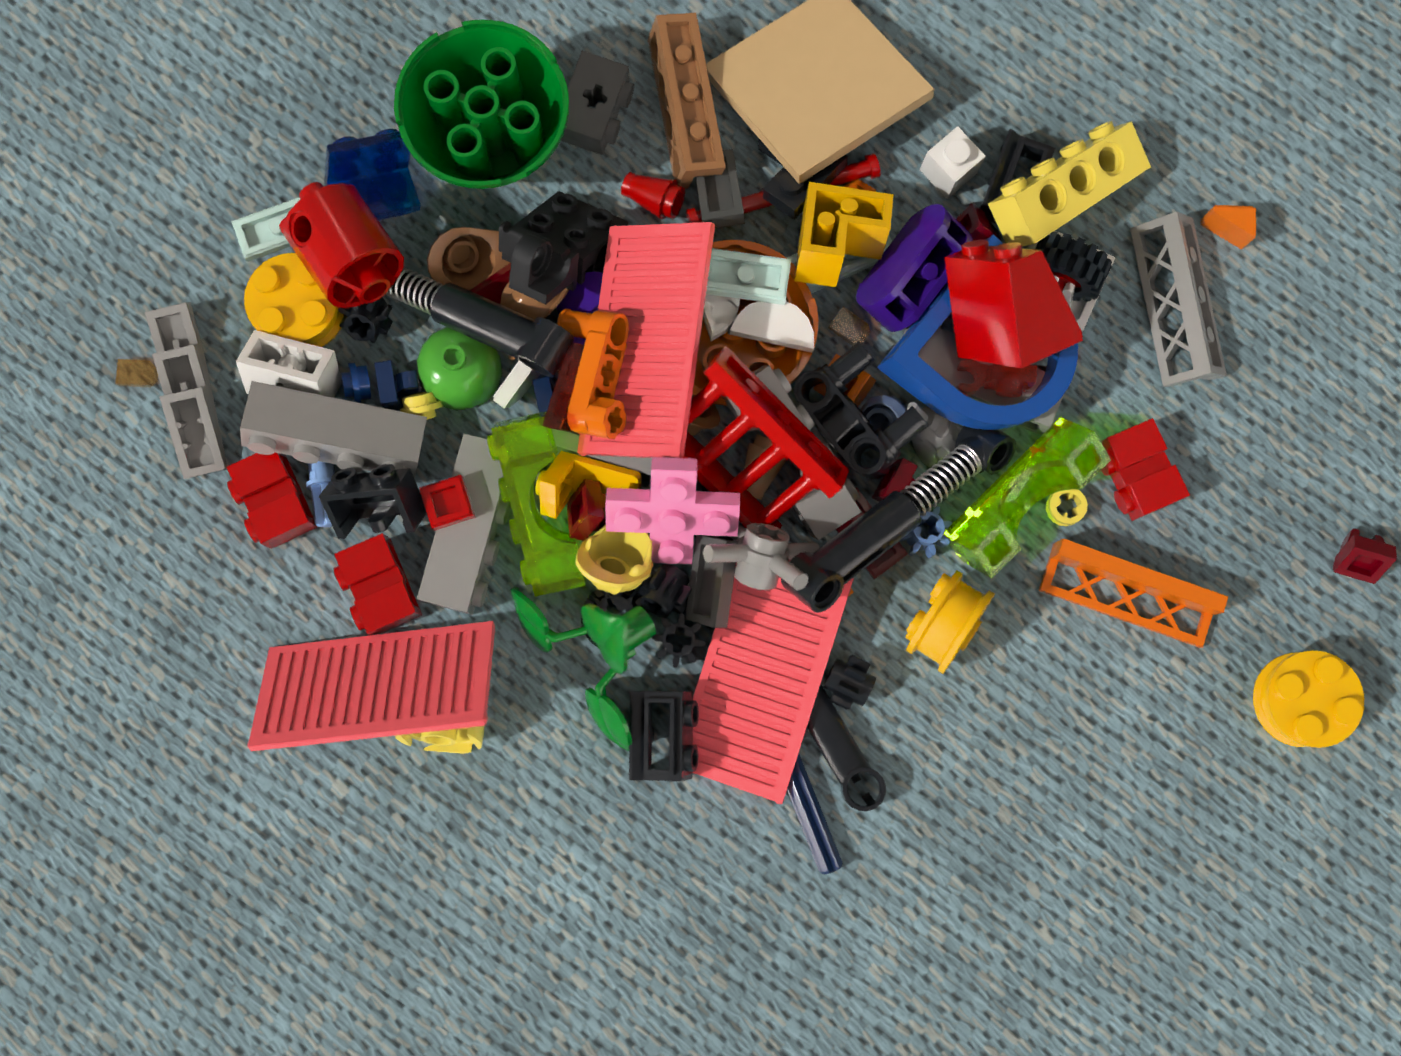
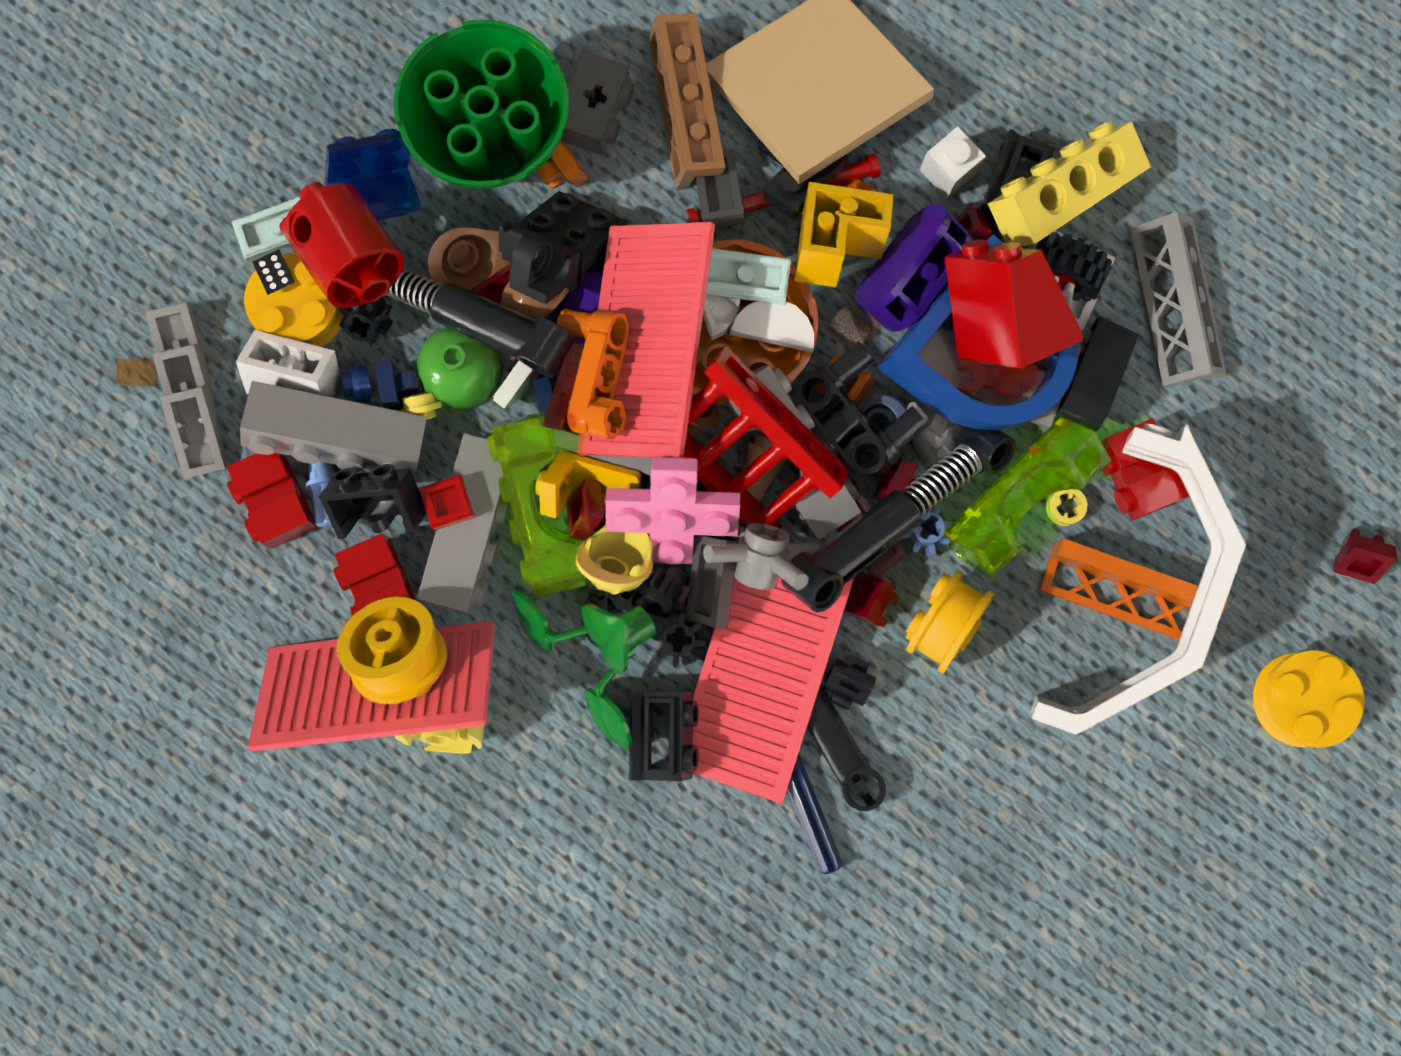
(273, 272): none -> black sticker
(392, 650): none -> yellow wheel
(562, 167): none -> orange tile
(655, 194): red cone -> none
(869, 599): none -> dark red tile
(1098, 374): none -> black beam
(1227, 547): none -> white panel
(1232, 223): orange slope -> none

